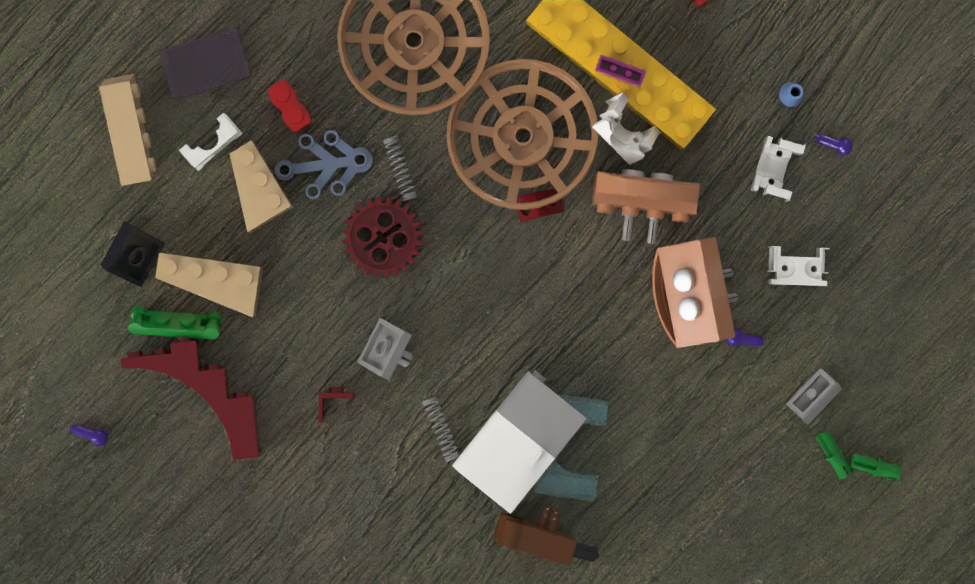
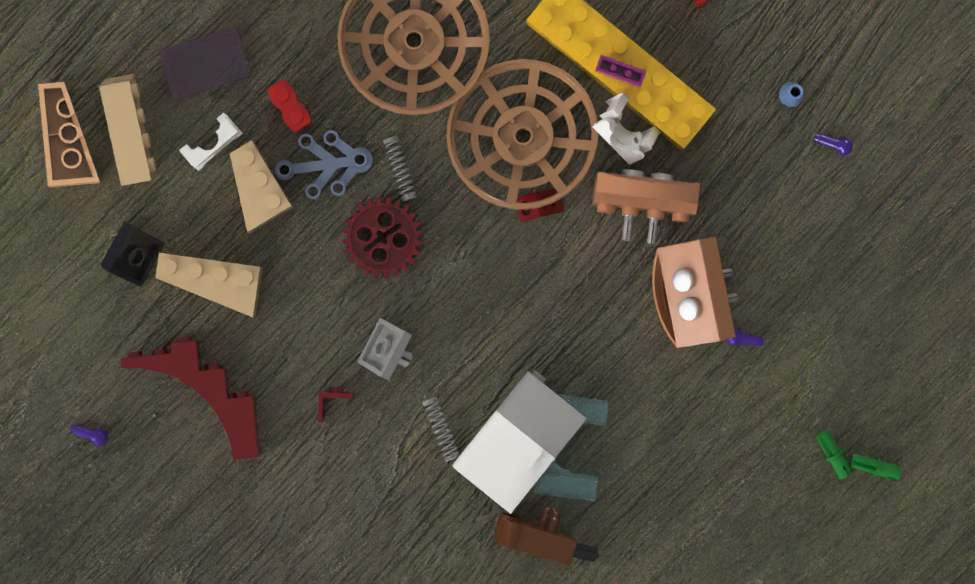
(64, 143): none -> light nougat wedge
(175, 324): green plate -> none
(774, 167): white piece -> none
(797, 268): white piece -> none
(814, 396): light grey slope -> none

